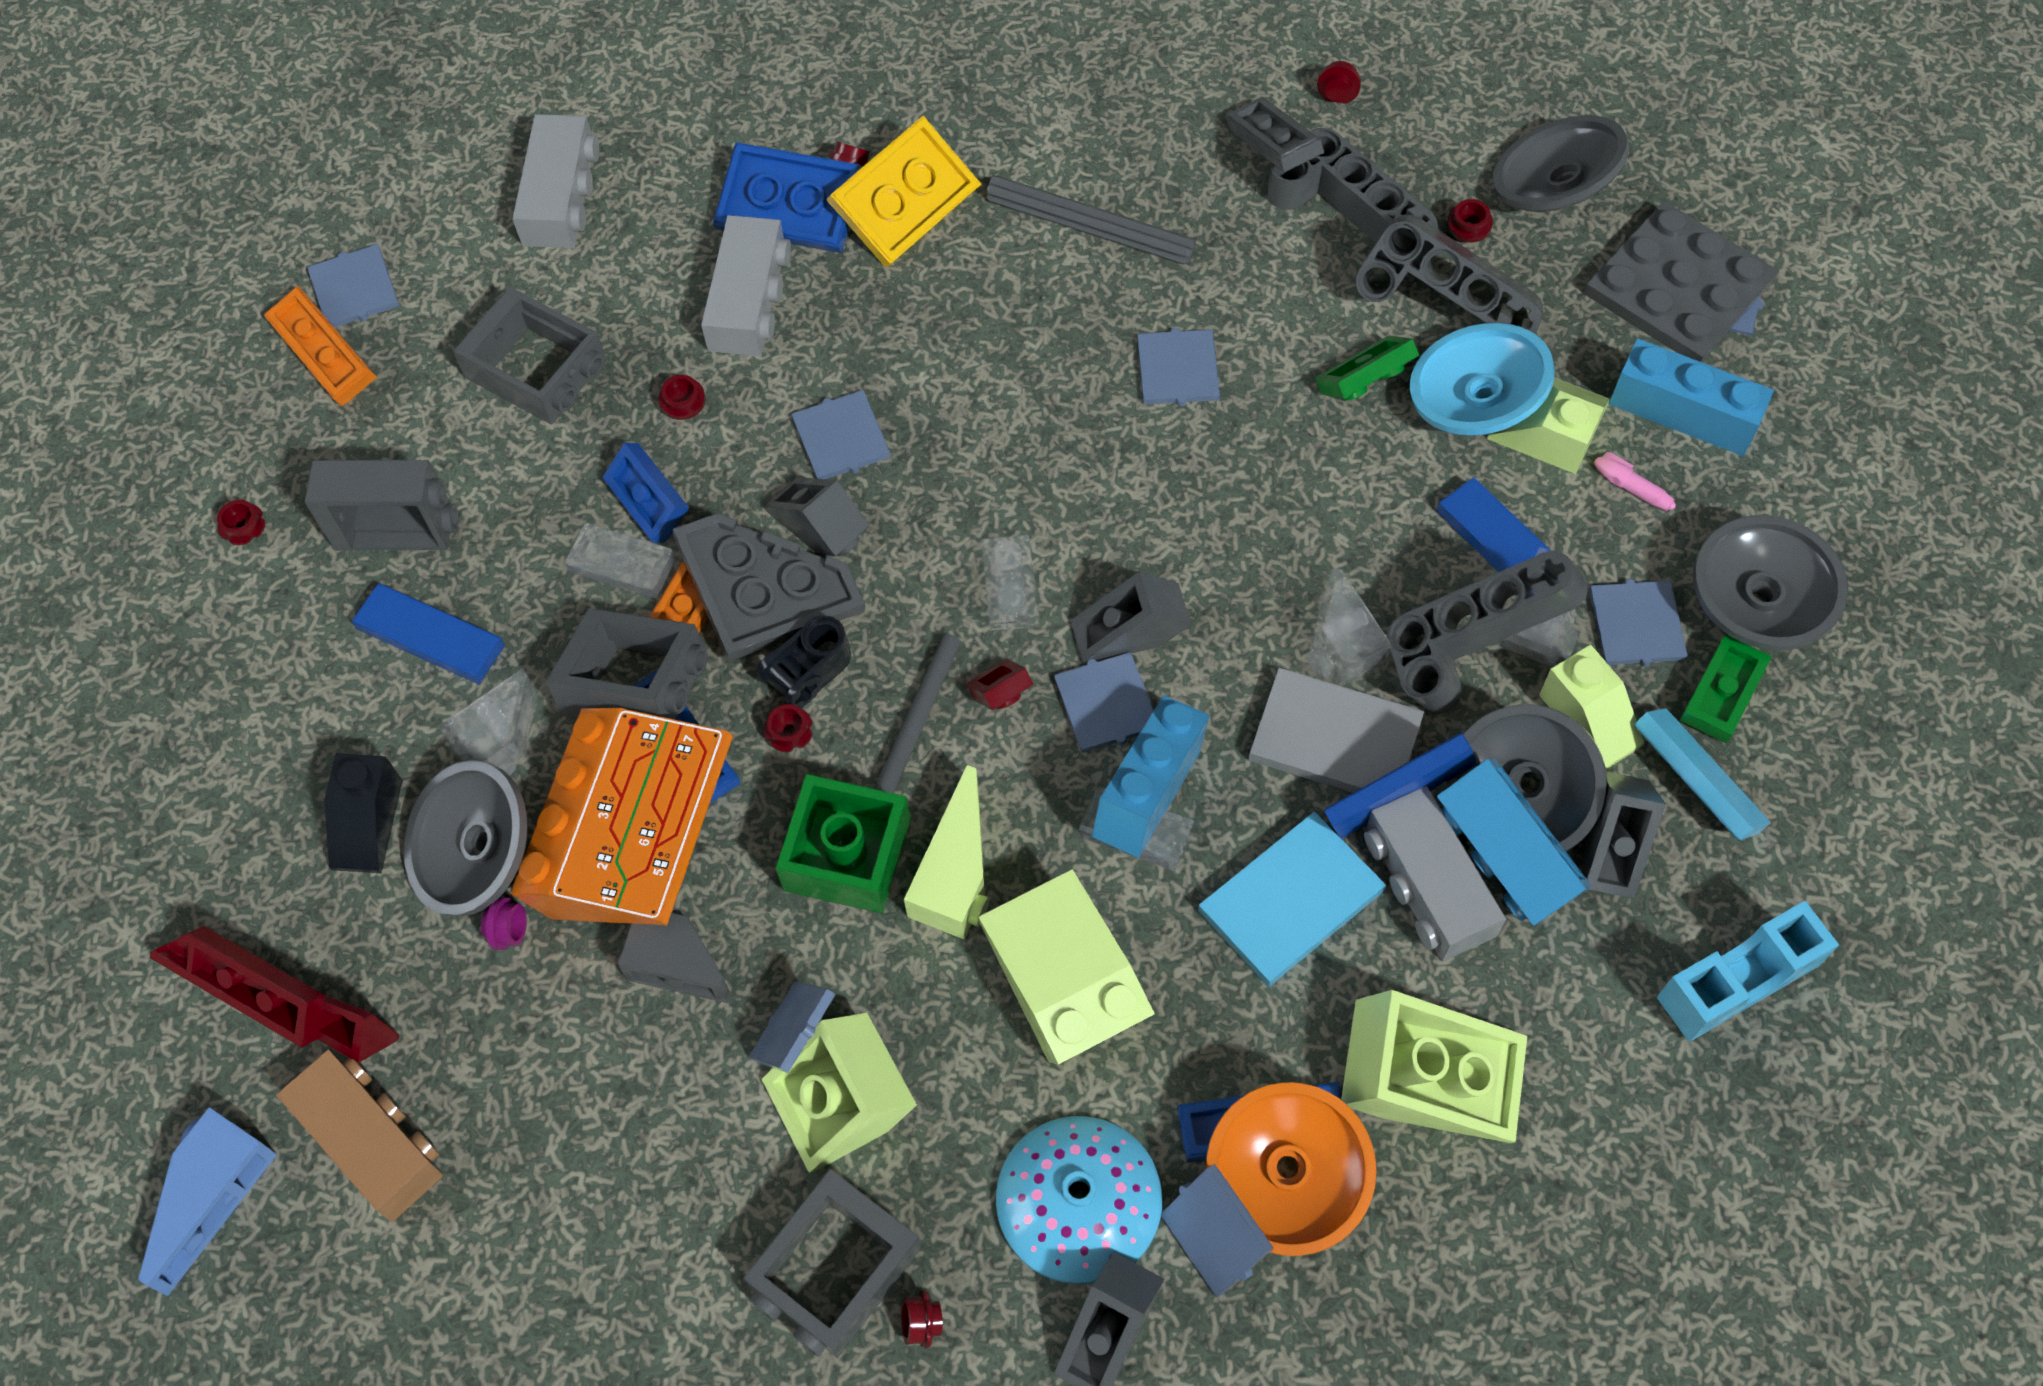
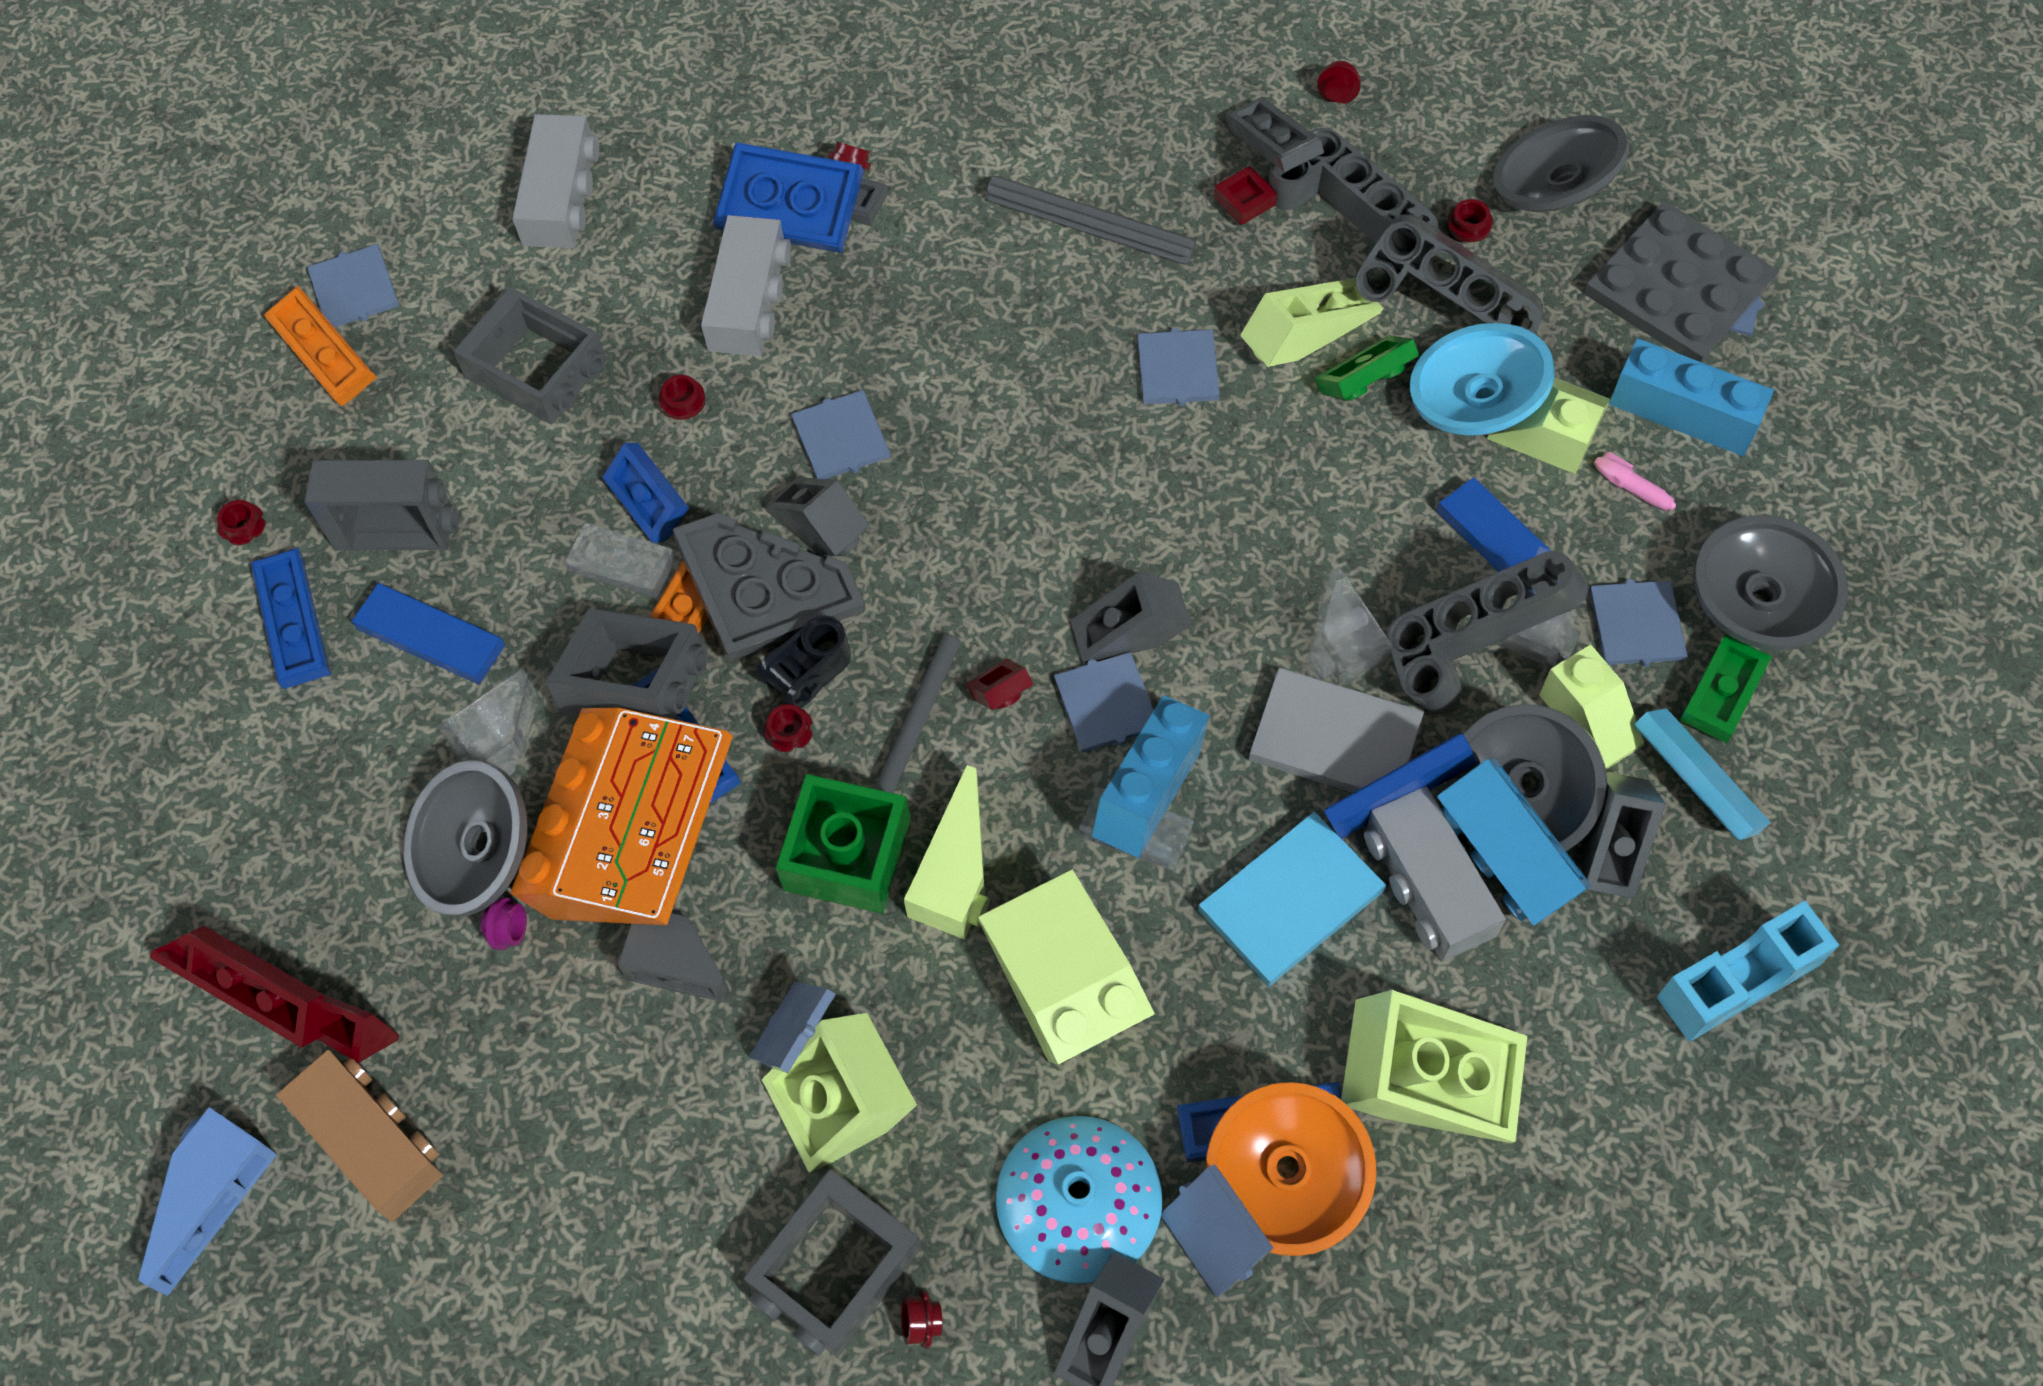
(290, 618): none -> blue tile
(360, 811): black slope -> none
(903, 191): yellow tile -> none
(1009, 583): clear plate -> none
(1245, 195): none -> dark red plate
(1305, 319): none -> yellowish green slope

